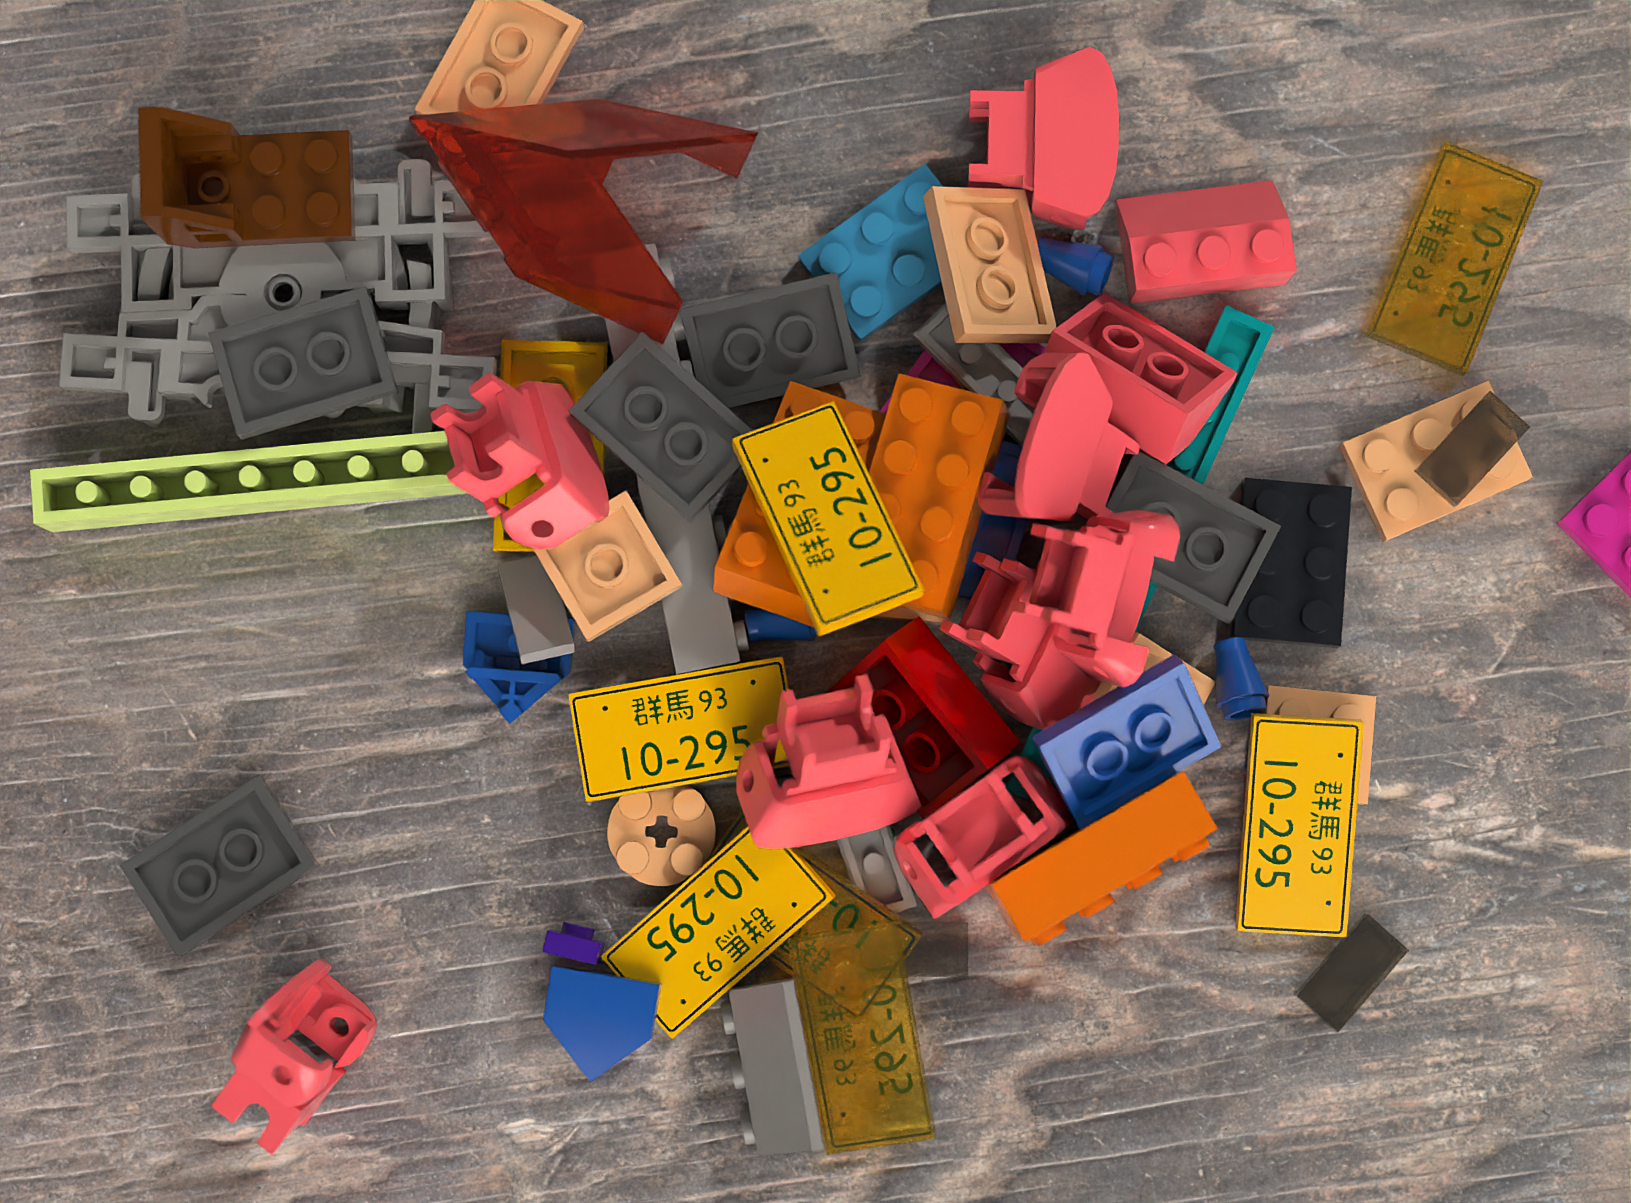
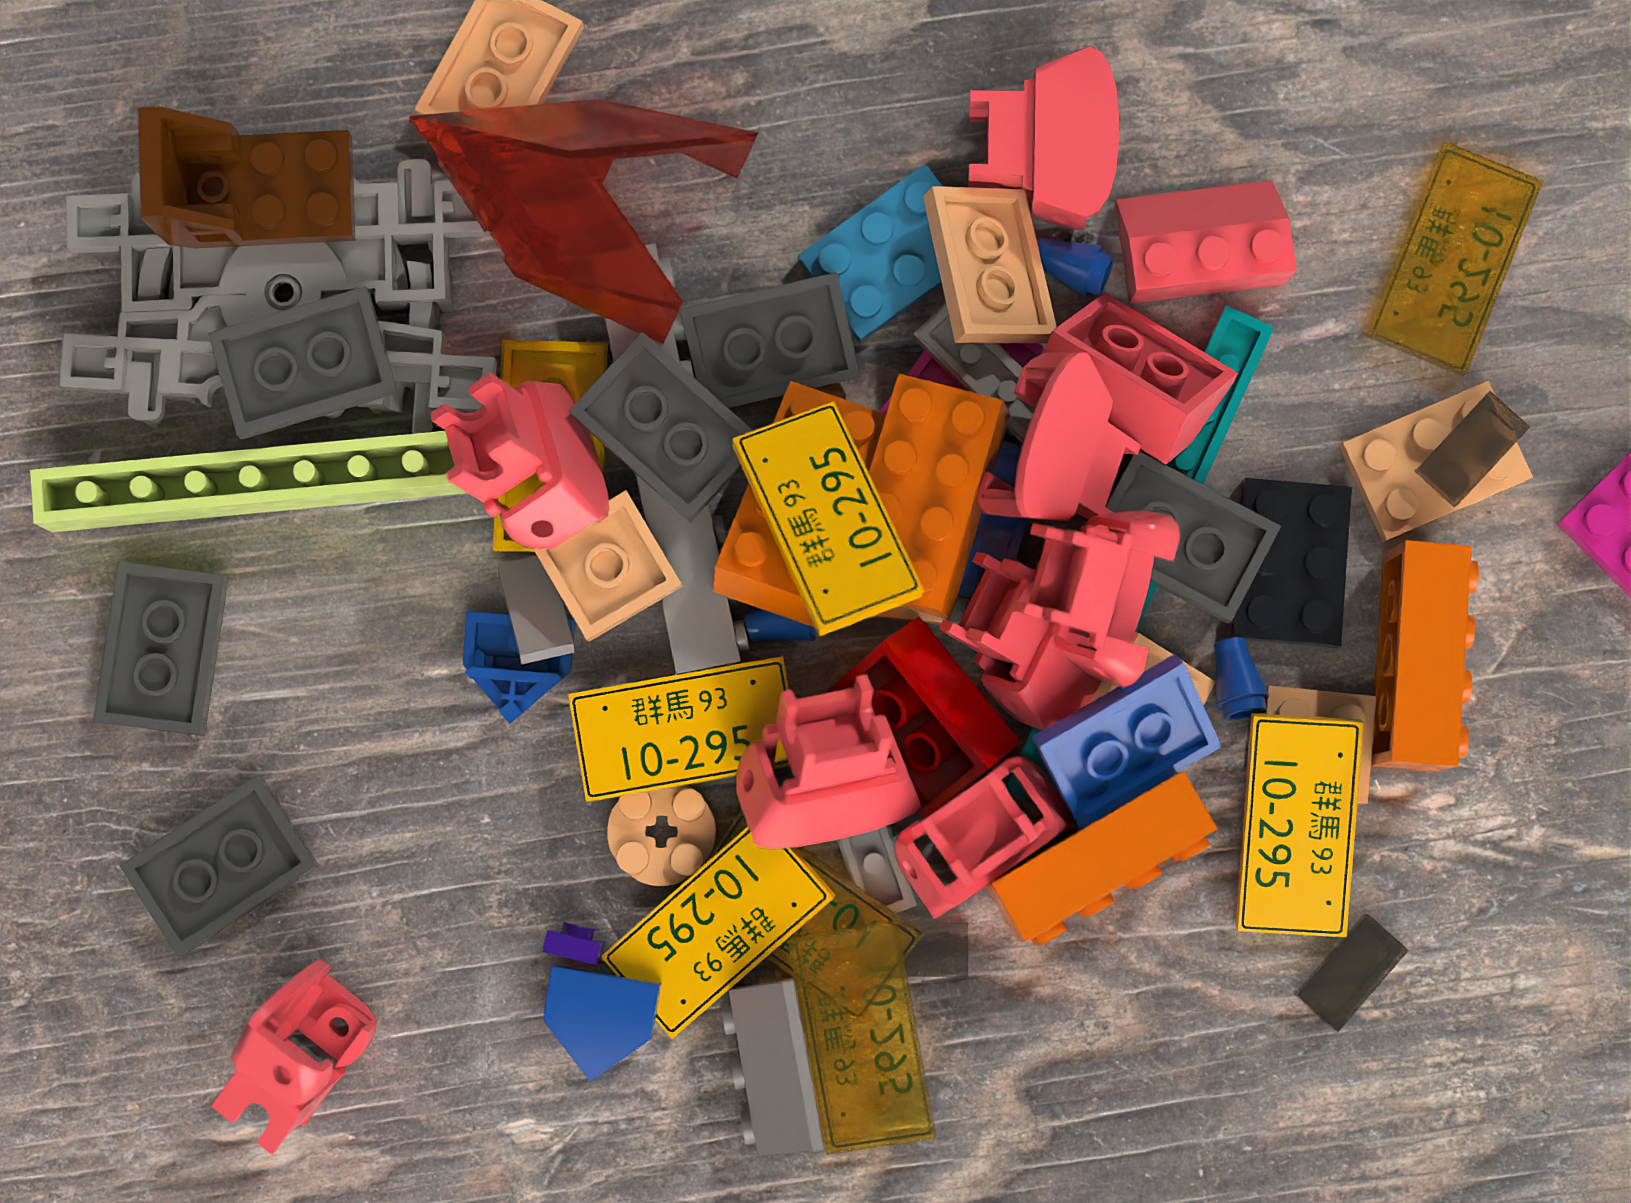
(161, 648): none -> dark grey plate
(1423, 656): none -> orange brick

